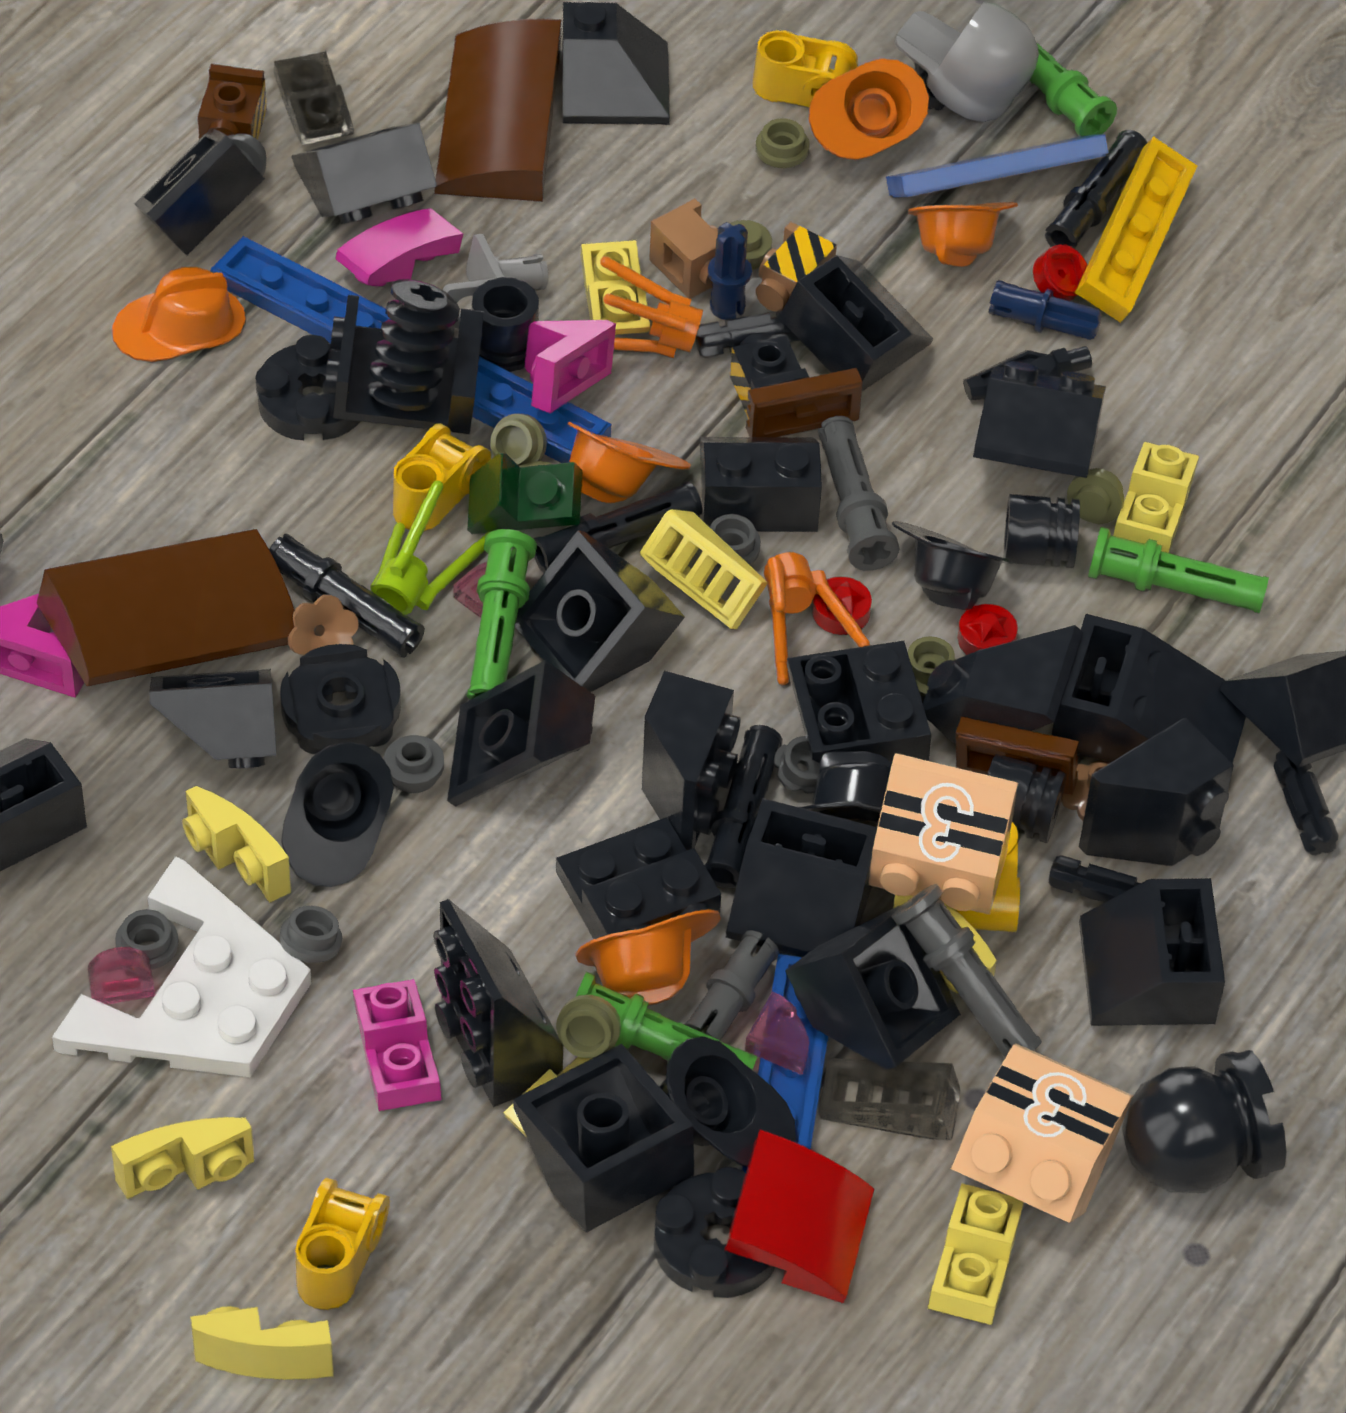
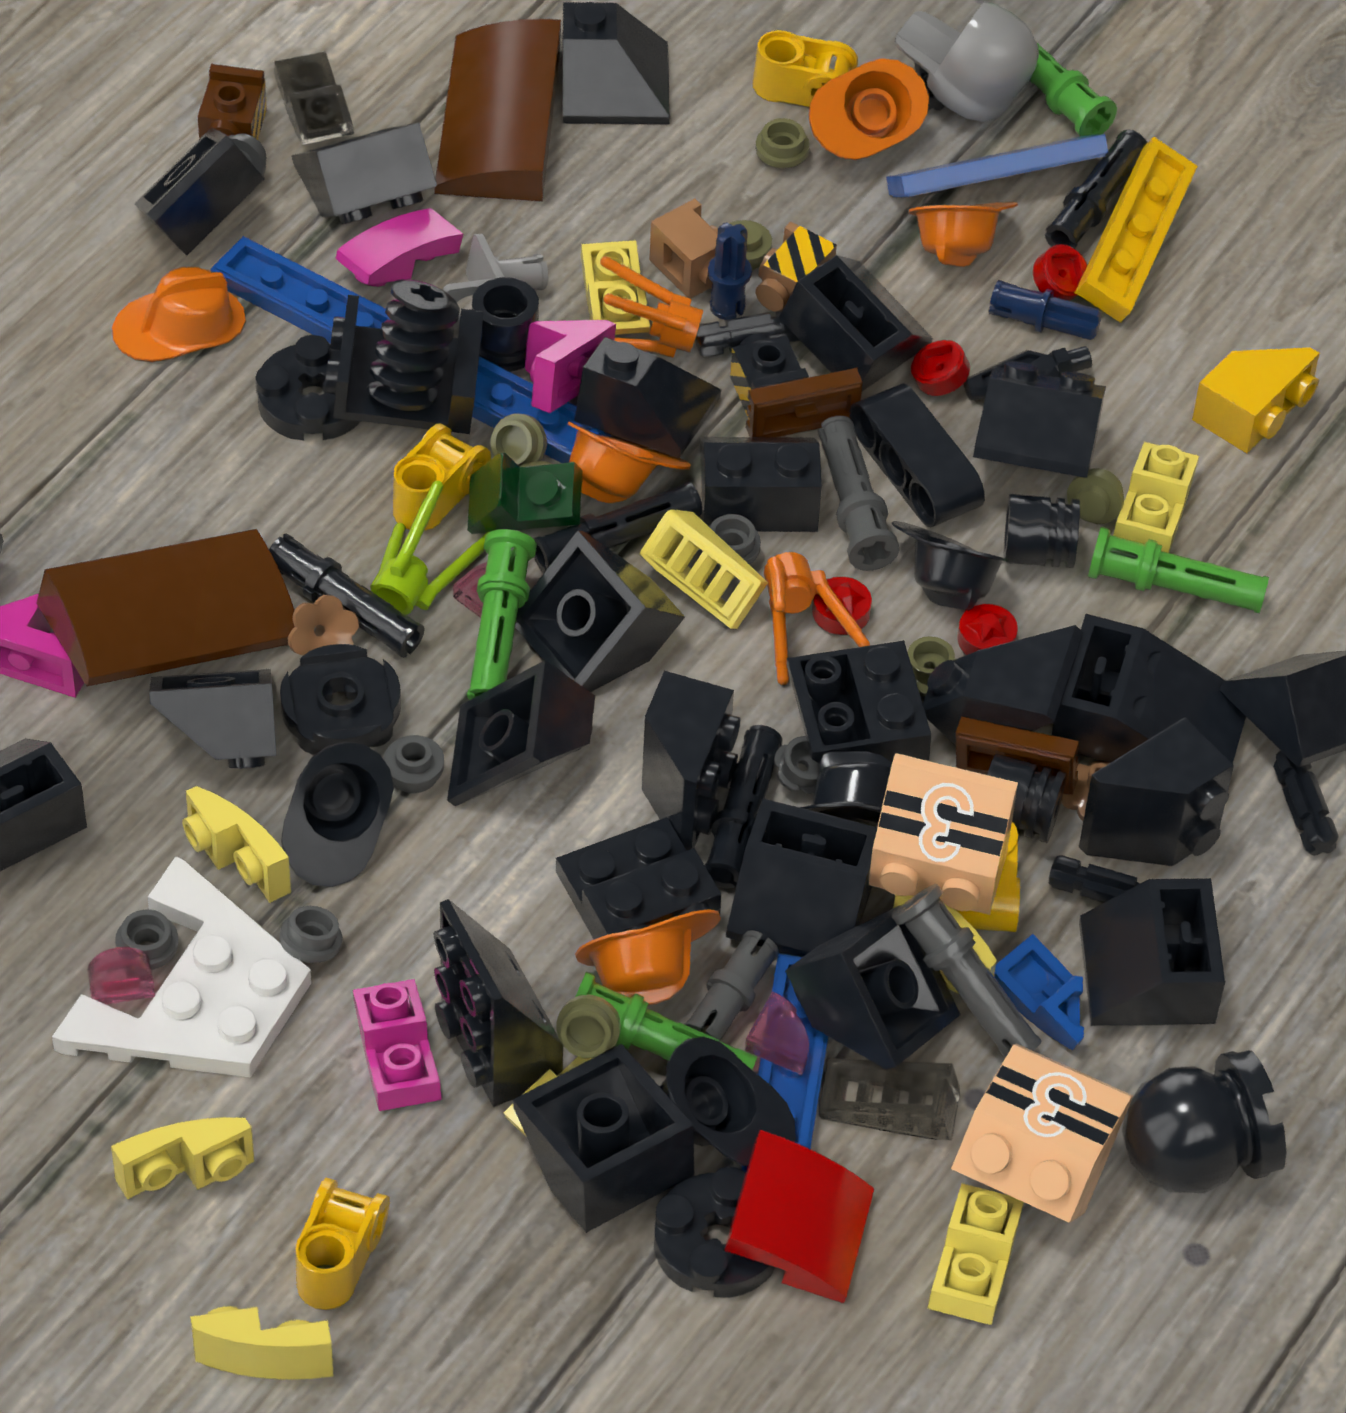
(643, 398): none -> black slope
(917, 455): none -> black beam
(940, 367): none -> red tile
(1043, 990): none -> blue slope
(1254, 392): none -> yellow slope

